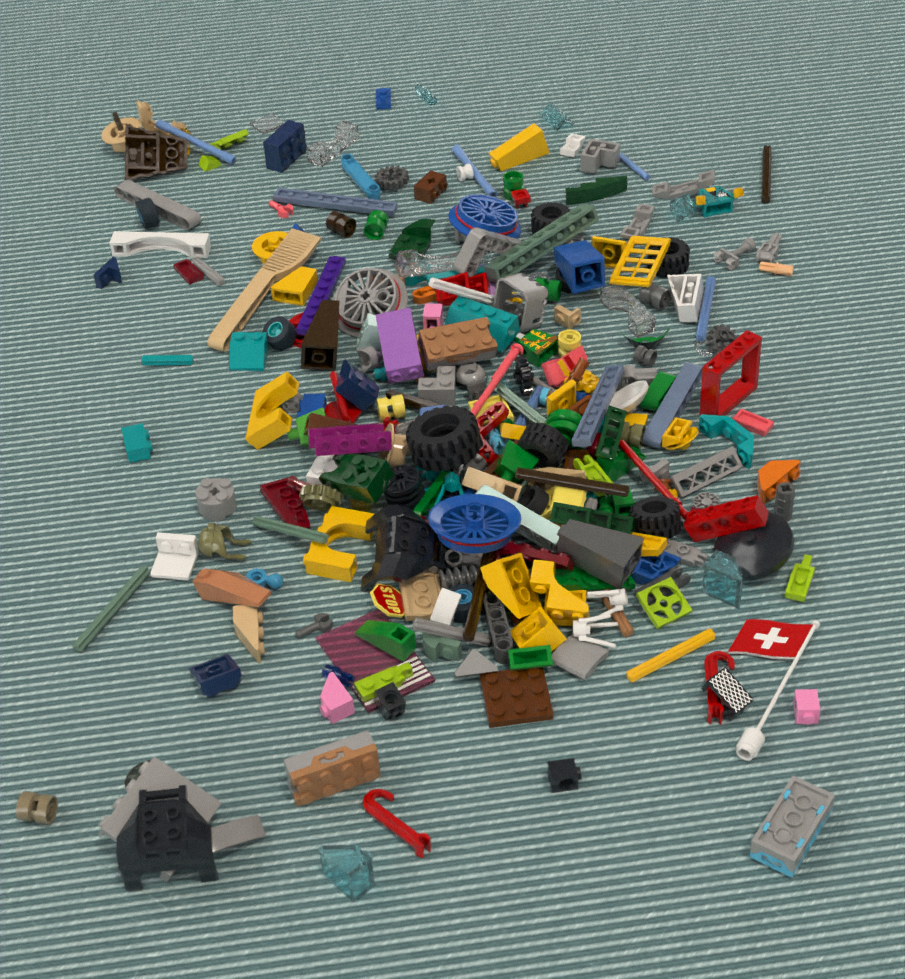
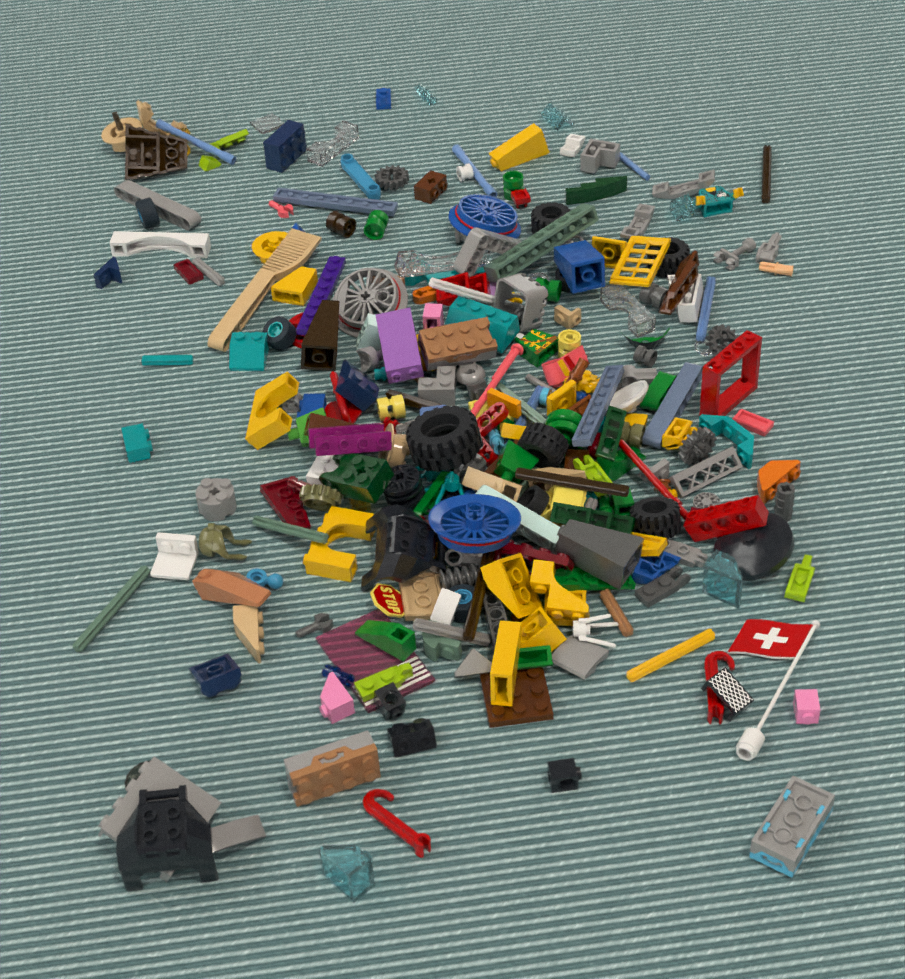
(35, 807): dark tan wheel -> none
(412, 737): none -> black bracket
(414, 237): dark green piece -> none
(505, 663): none -> yellow slope
(511, 403): none -> light orange tile
(523, 375): black gear -> none
(617, 597): white plant -> none
(677, 596): lime piece -> none
(681, 283): none -> reddish brown wedge
(697, 446): none -> dark grey gear

